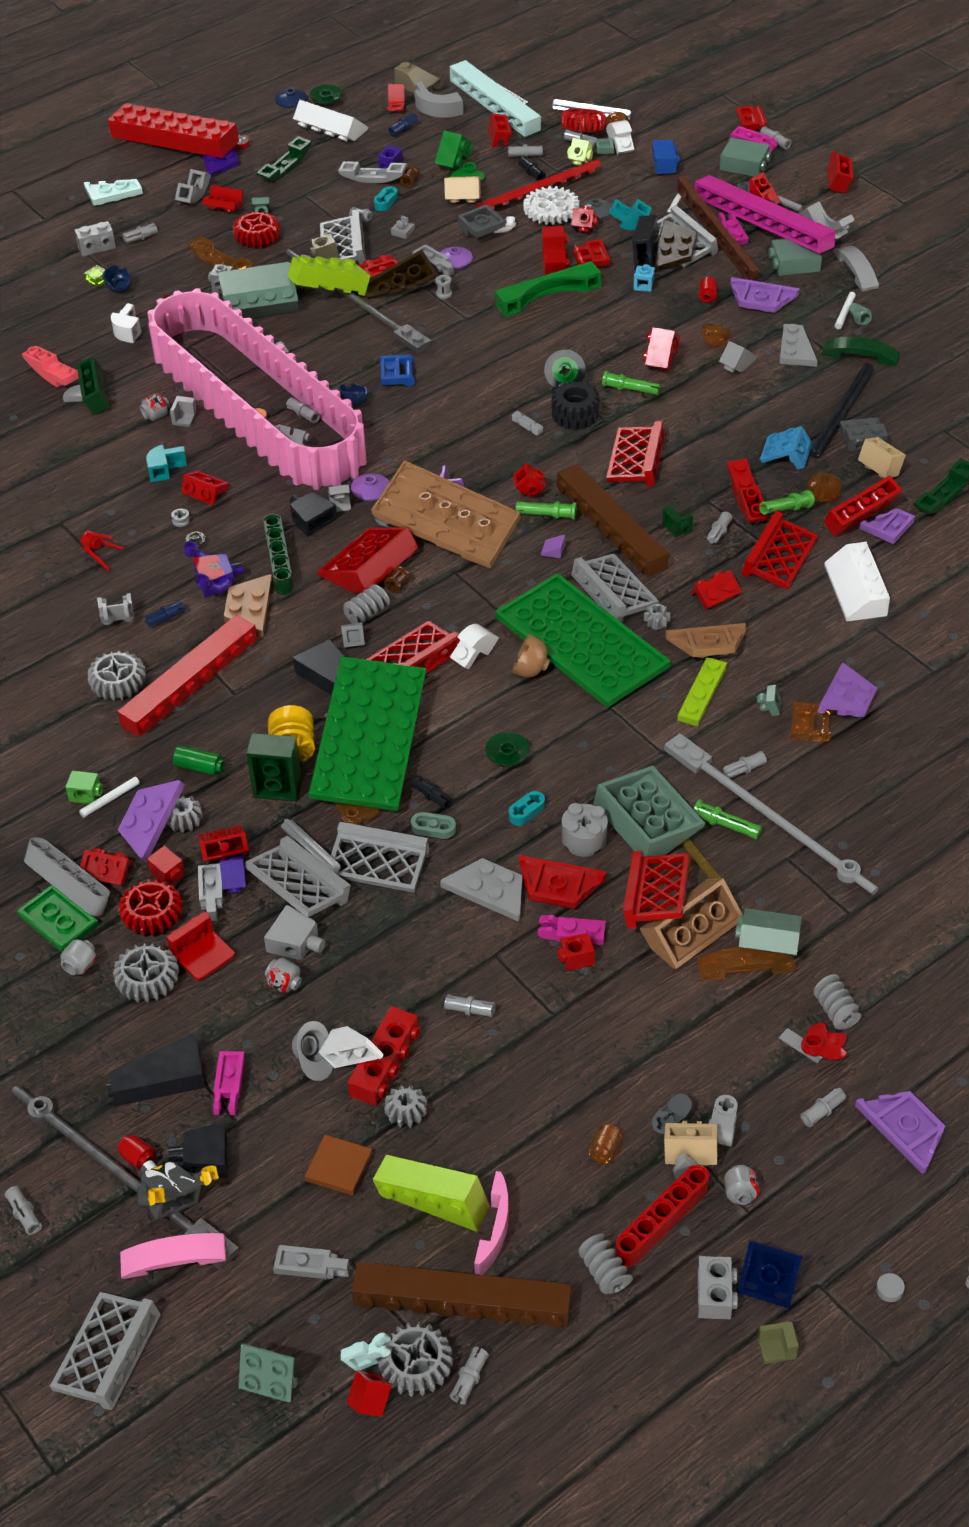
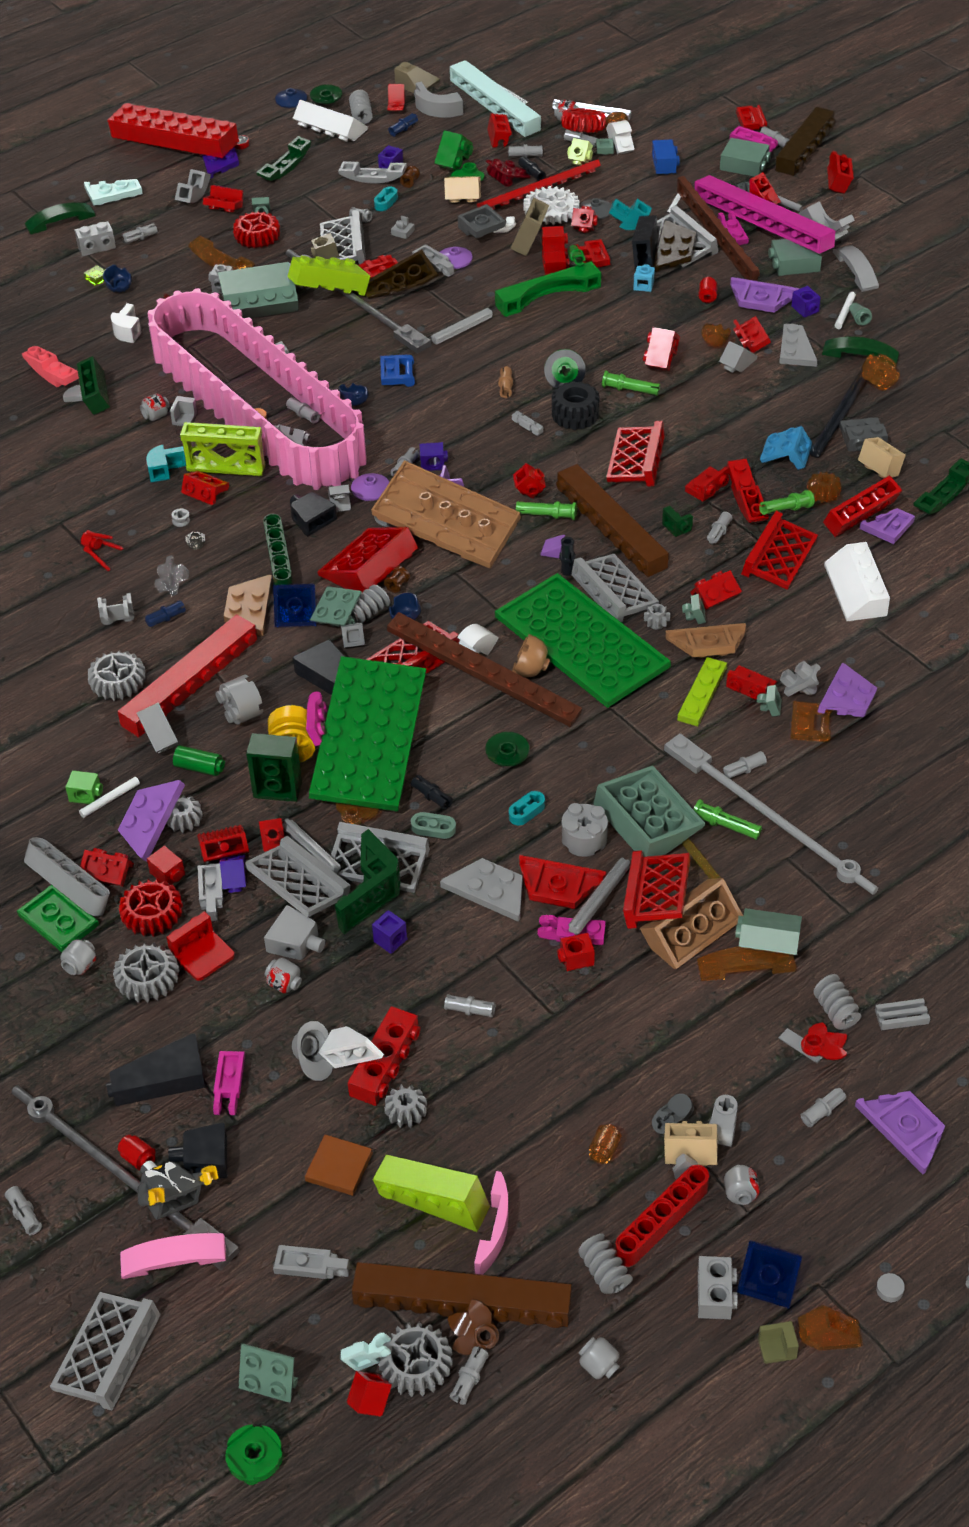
(38, 222): none -> dark green slope
(157, 728): none -> light grey hinge
(170, 576): none -> clear hips
(212, 571): dark purple torso -> none
(230, 435): none -> lime fence
(239, 699): none -> light grey brick
(257, 1469): none -> green plate
(271, 833): none -> red bracket
(294, 605): none -> clear blue slope
(315, 717): none -> dark pink hinge
(336, 606): none -> sand green hinge
(360, 106): none -> light grey piece
(379, 884): none -> dark green bracket
(389, 932): none -> dark purple brick
(406, 604): none -> dark blue hair
(409, 457): none -> light grey pin
(432, 456): none -> dark purple brick
(443, 286): light grey bush -> none
(461, 326): none -> light grey axle
(470, 1325): none -> reddish brown plate
(484, 669): none -> copper plate
(505, 171): none -> dark red hinge
(505, 382): none -> medium nougat pin
(529, 226): none -> dark tan brick
(563, 105): none -> head
(567, 555): none -> black pin
(576, 255): none -> green pin
(599, 896): none -> light grey axle
(599, 1358): none -> light grey head
(695, 609): none -> sand green tile
(708, 483): none -> red bracket
(748, 682): none -> red bracket
(752, 334): none -> red bracket
(803, 681): none -> light grey hips
(805, 141): none -> dark brown brick
(805, 301): none -> dark purple brick
(829, 1329): none -> clear orange slope
(883, 379): none -> clear orange plate
(901, 1011): none -> light grey tile

